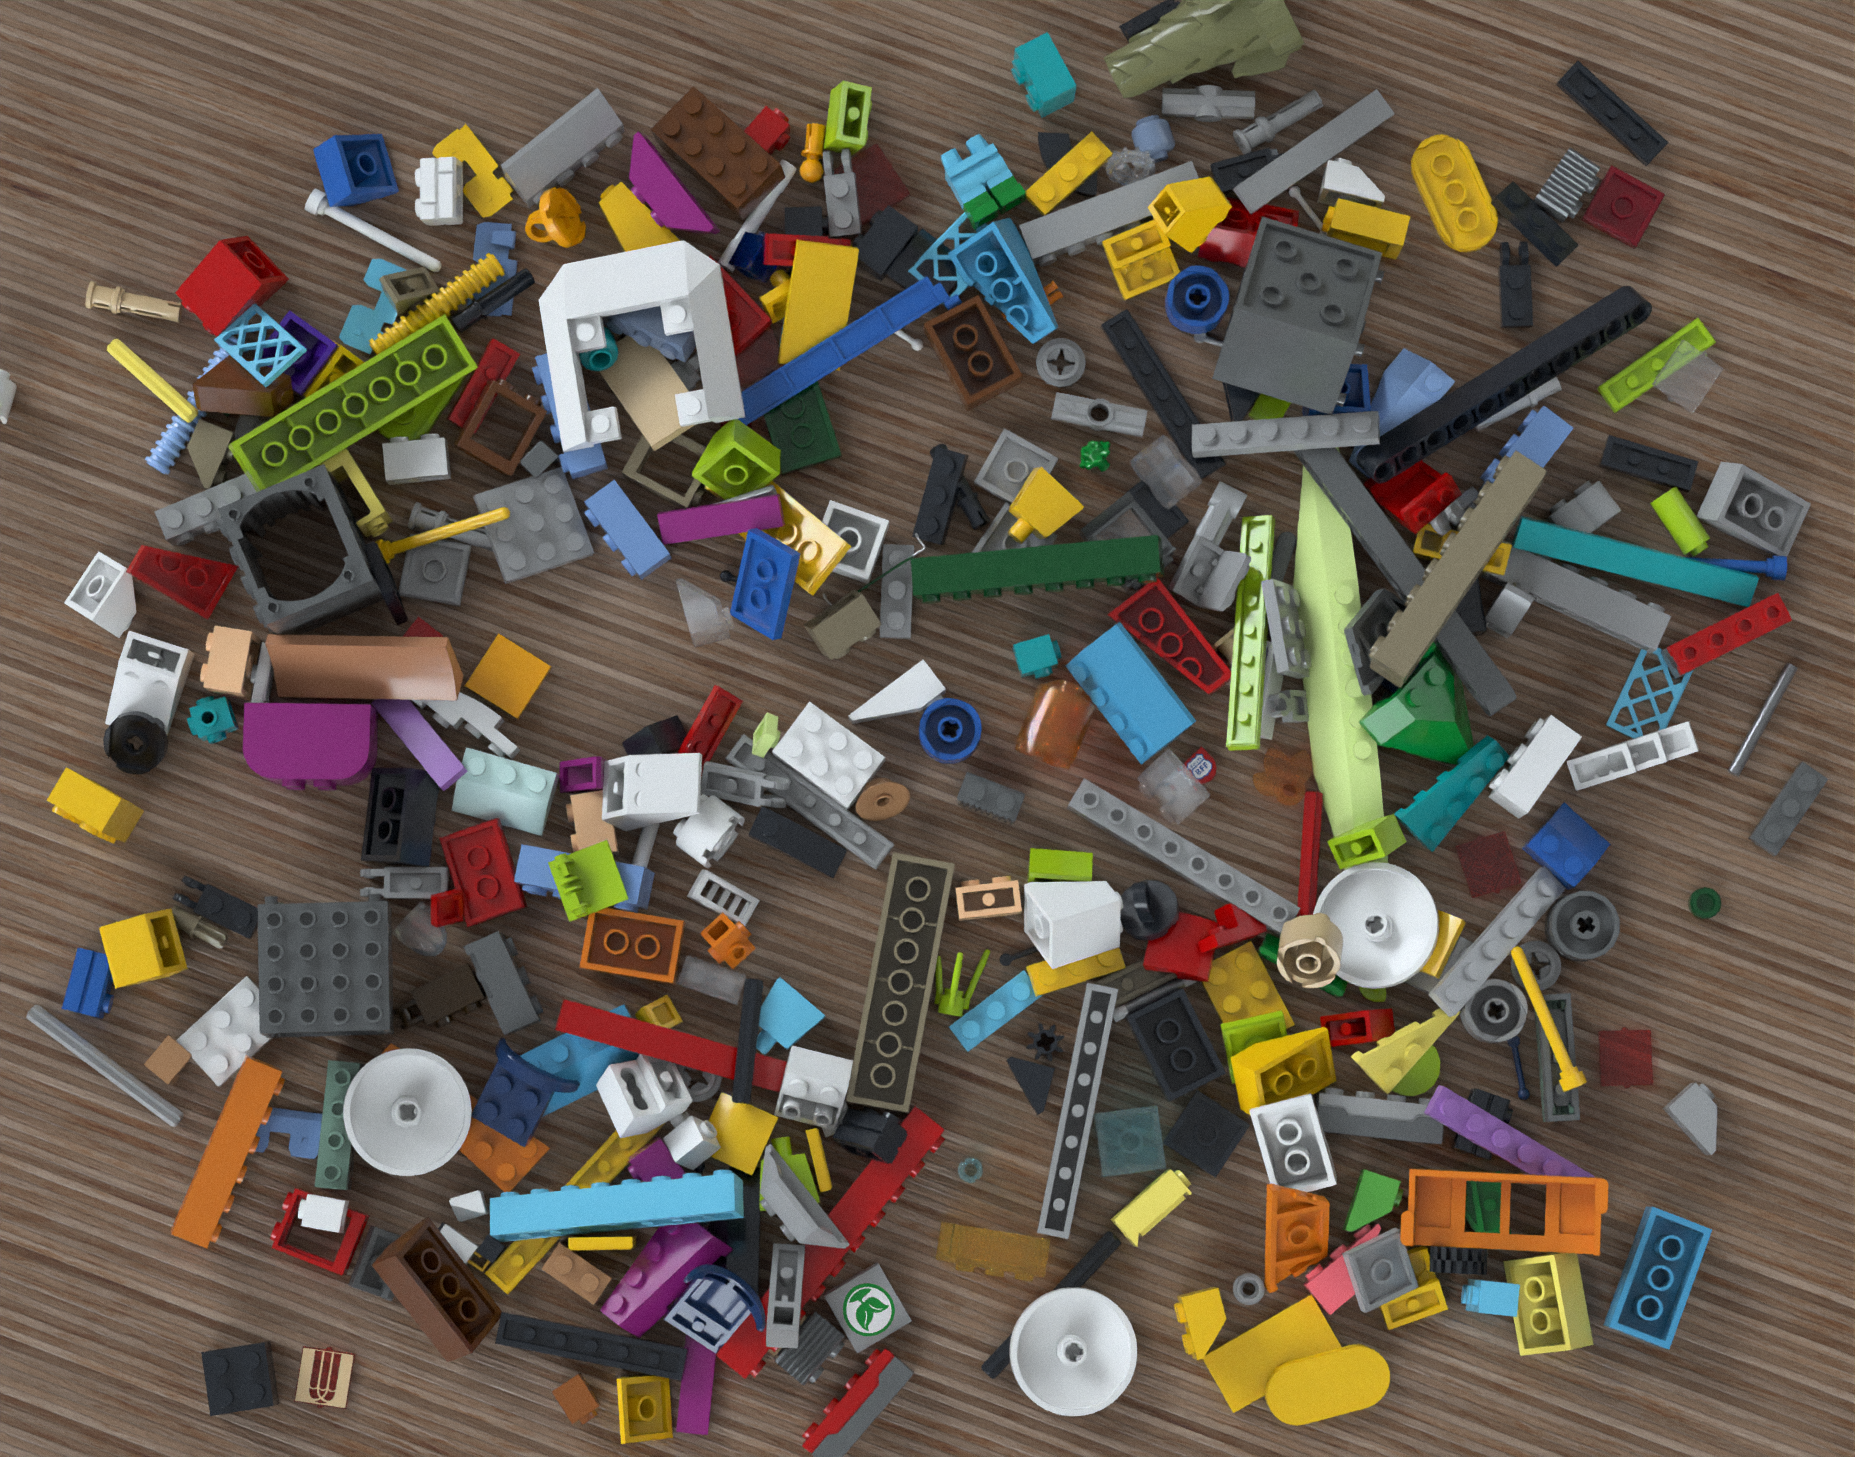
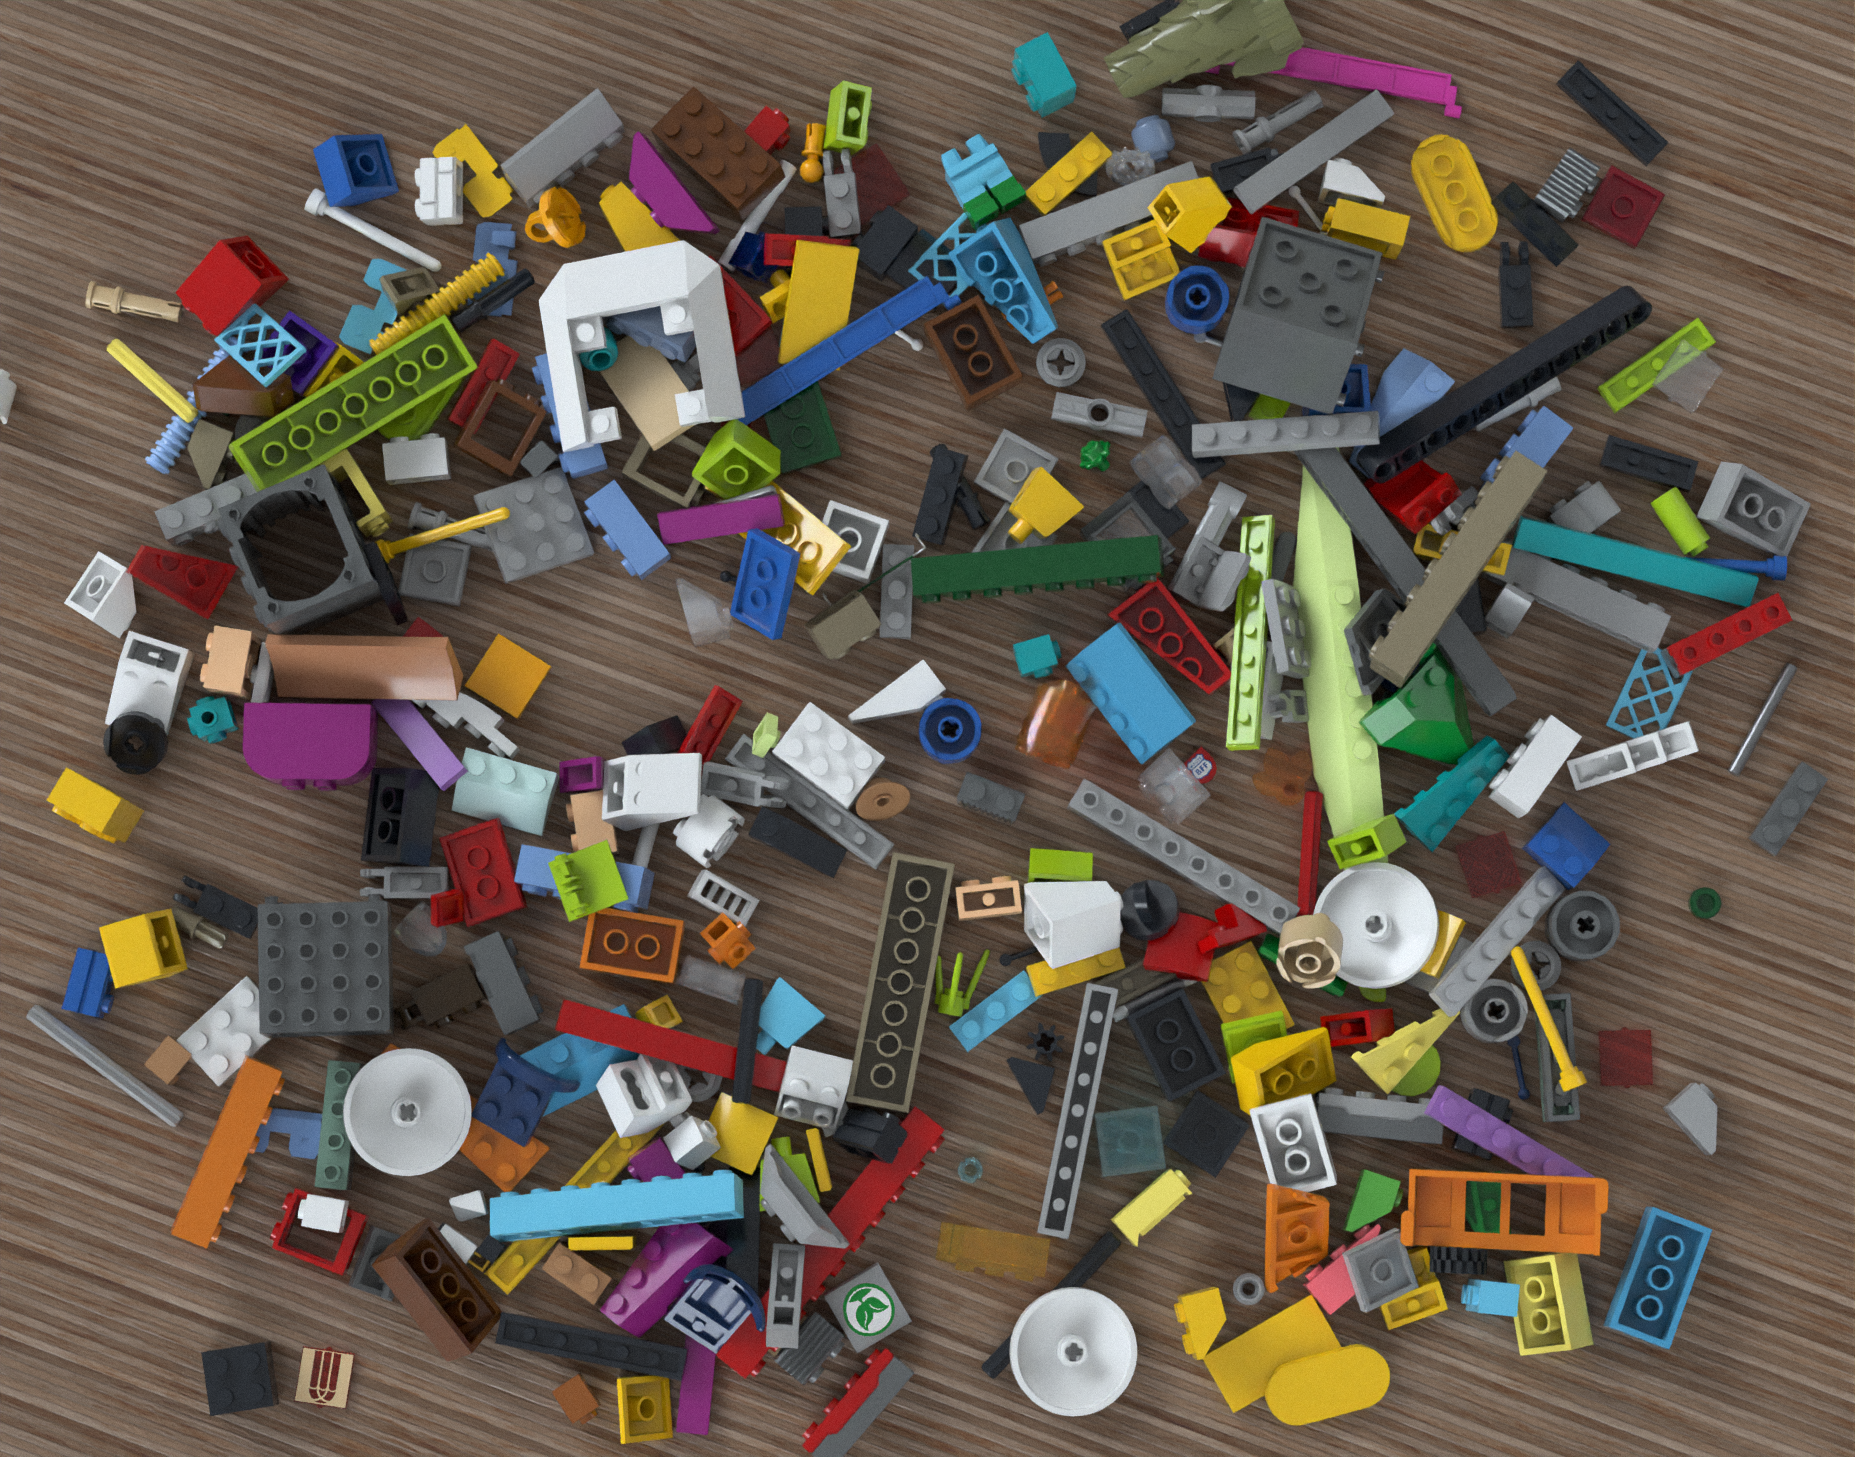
(1369, 76): none -> dark pink piece

